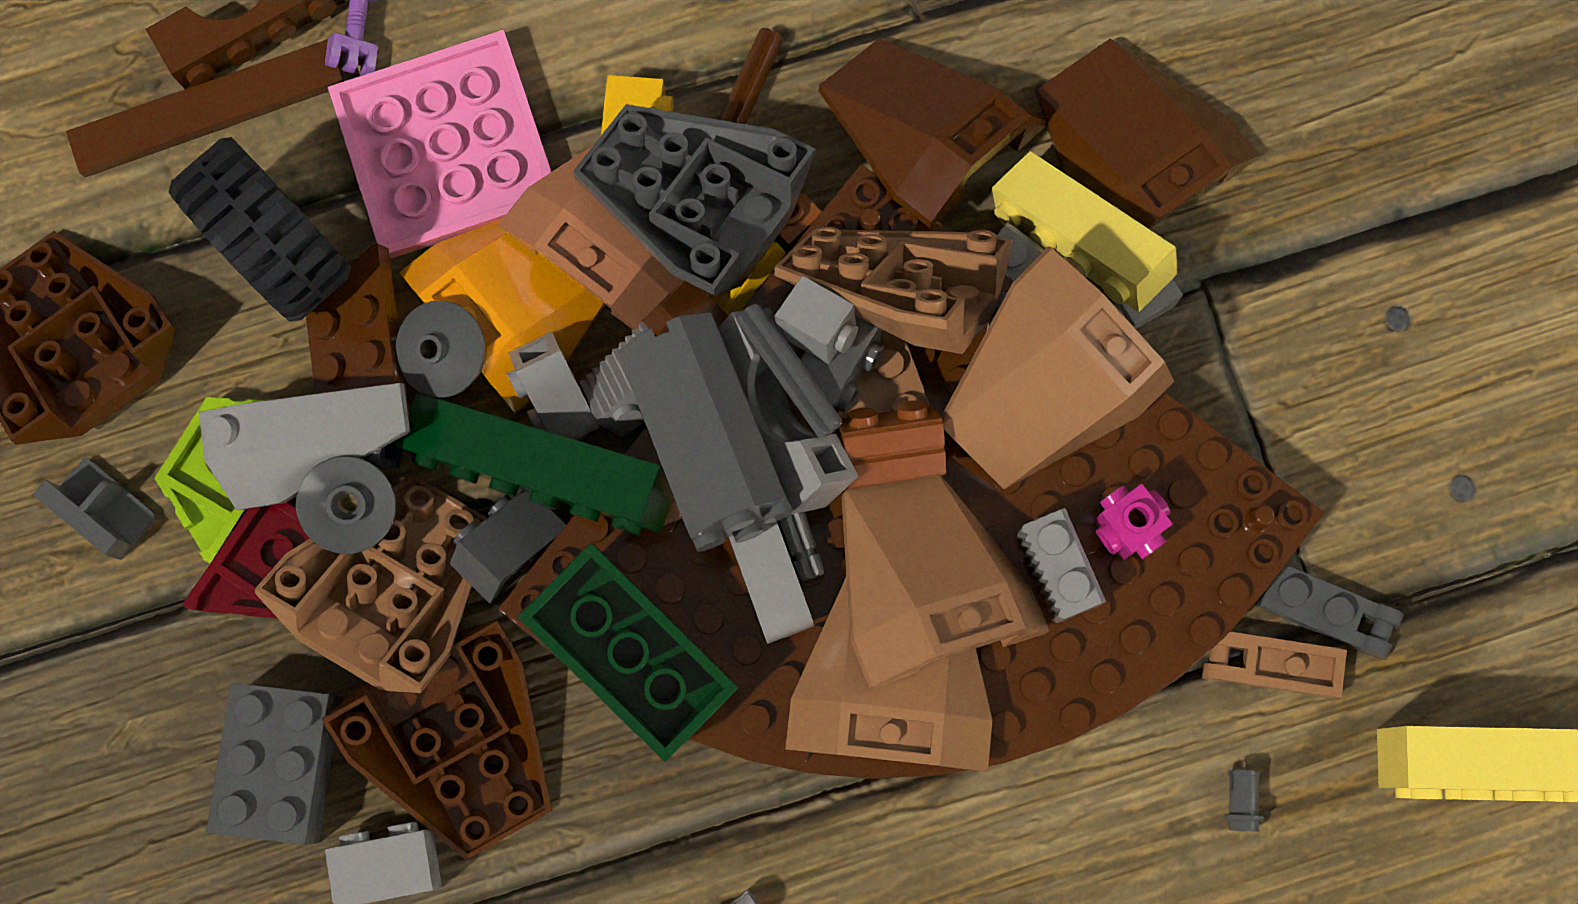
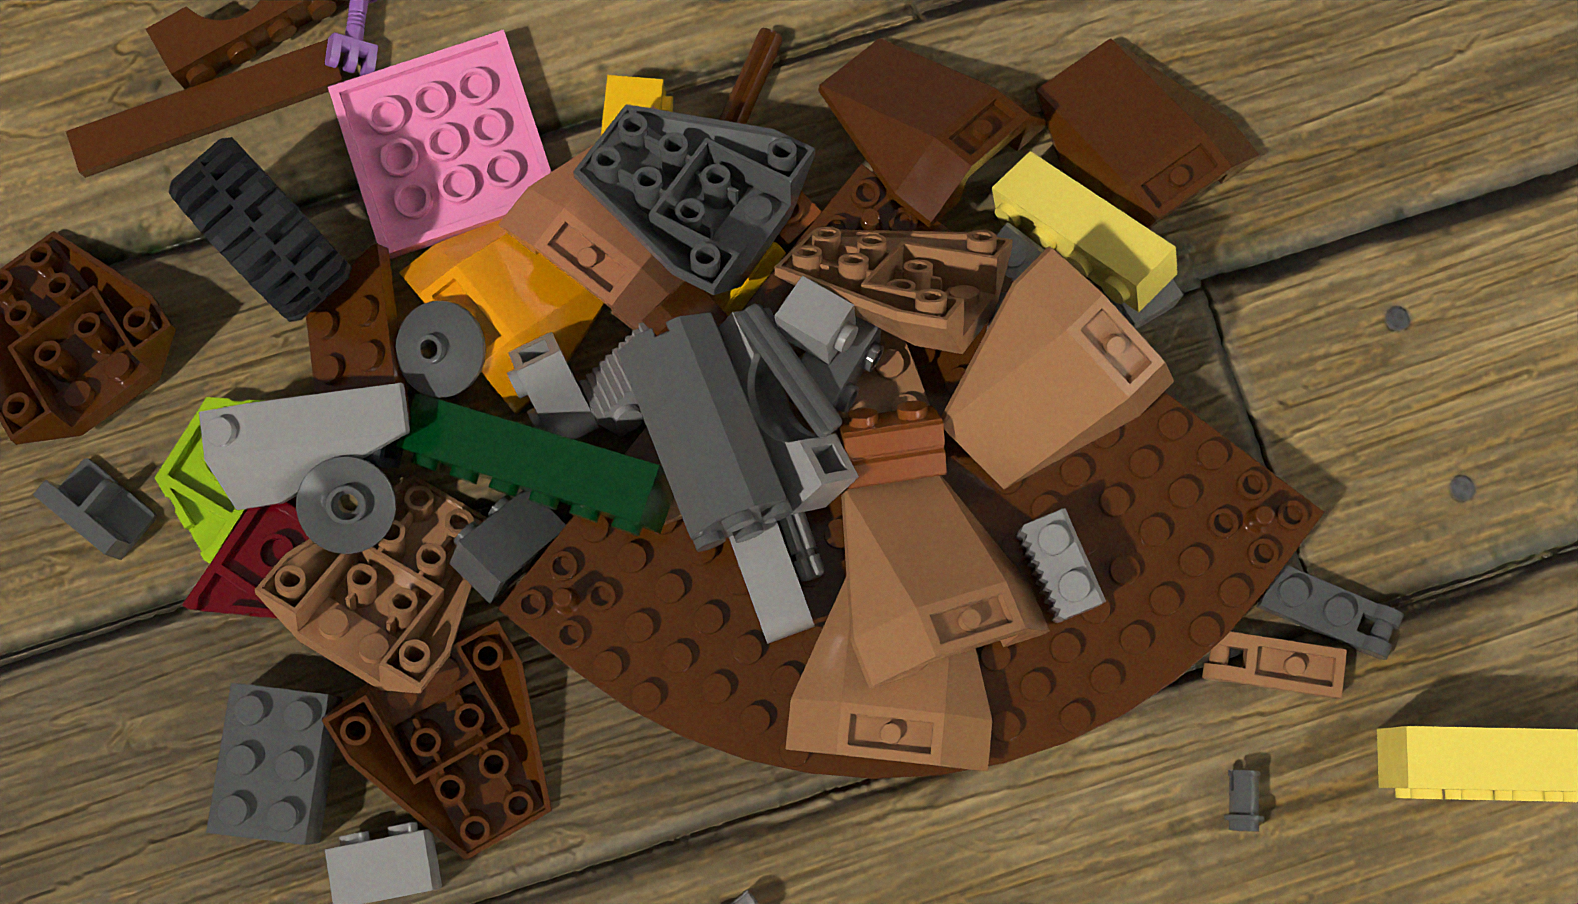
(627, 651): dark green brick -> none
(1120, 535): dark pink brick -> none

